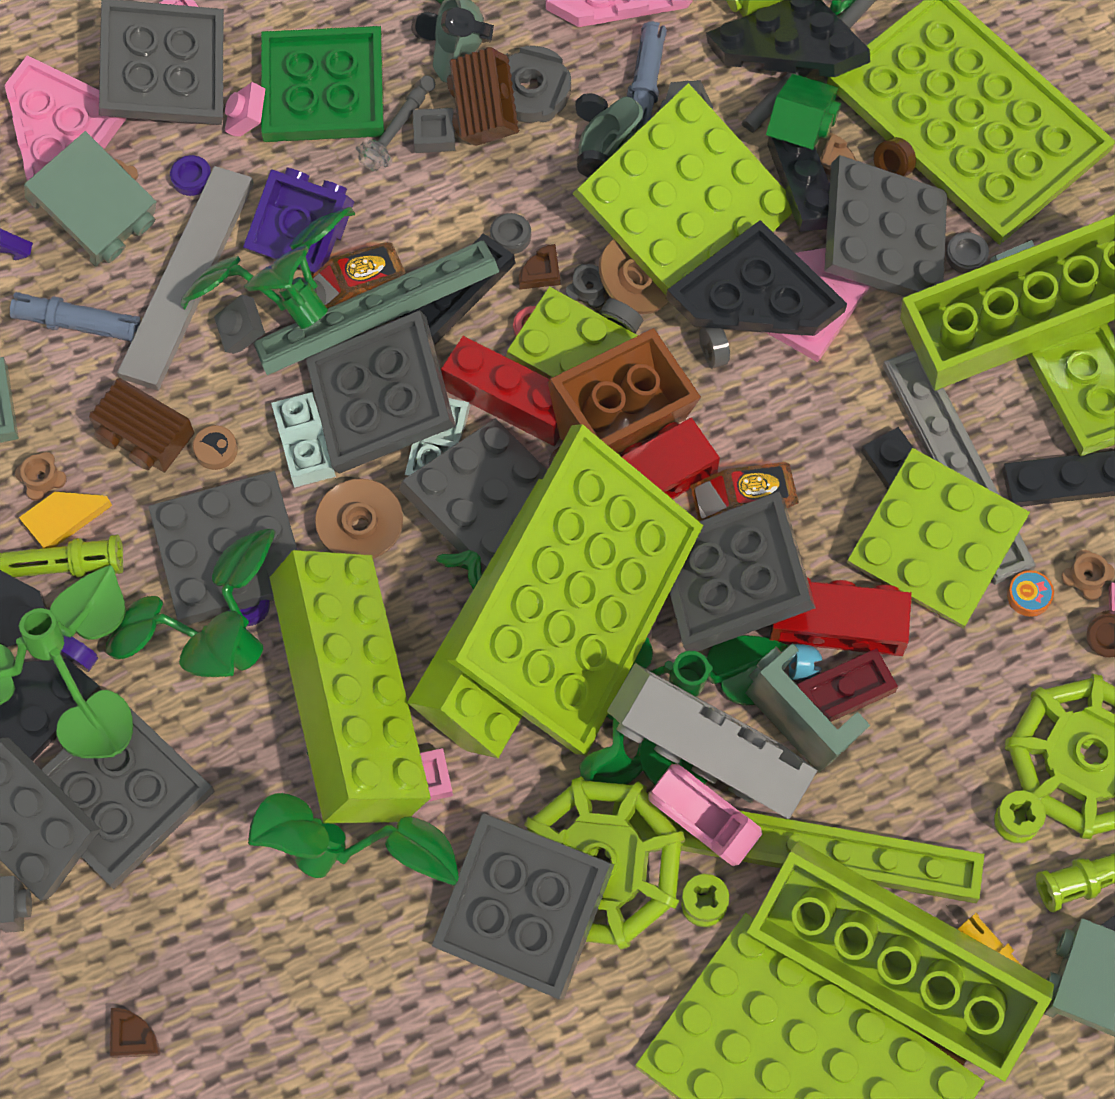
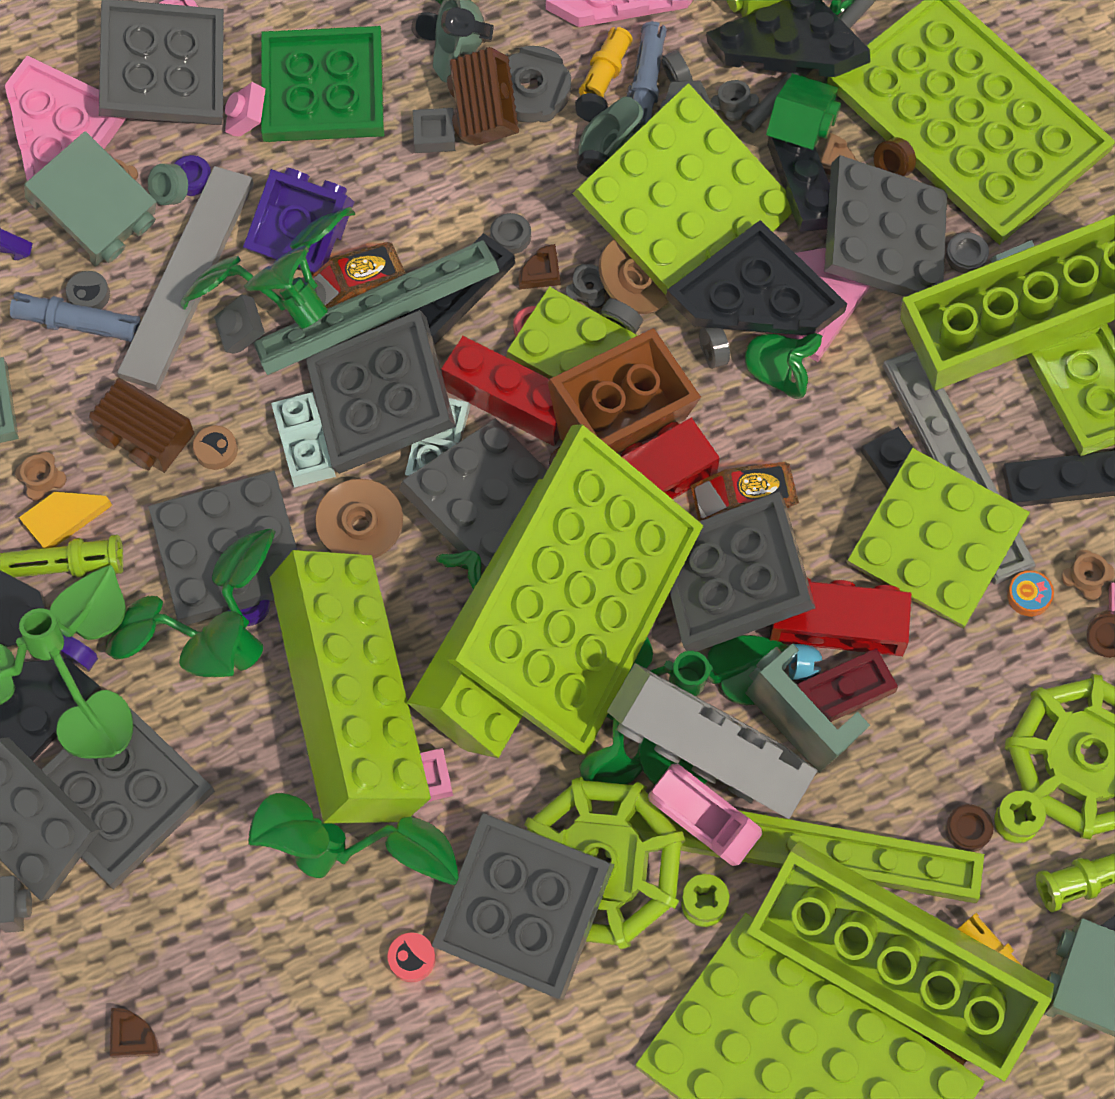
(88, 290): none -> dark grey tile
(167, 184): none -> sand green tile
(374, 153): piece -> none
(411, 957): none -> coral tile
(606, 62): none -> yellow pin
(676, 67): none -> dark grey tile
(734, 99): none -> dark grey plate
(775, 357): none -> green piece
(969, 828): none -> reddish brown tile

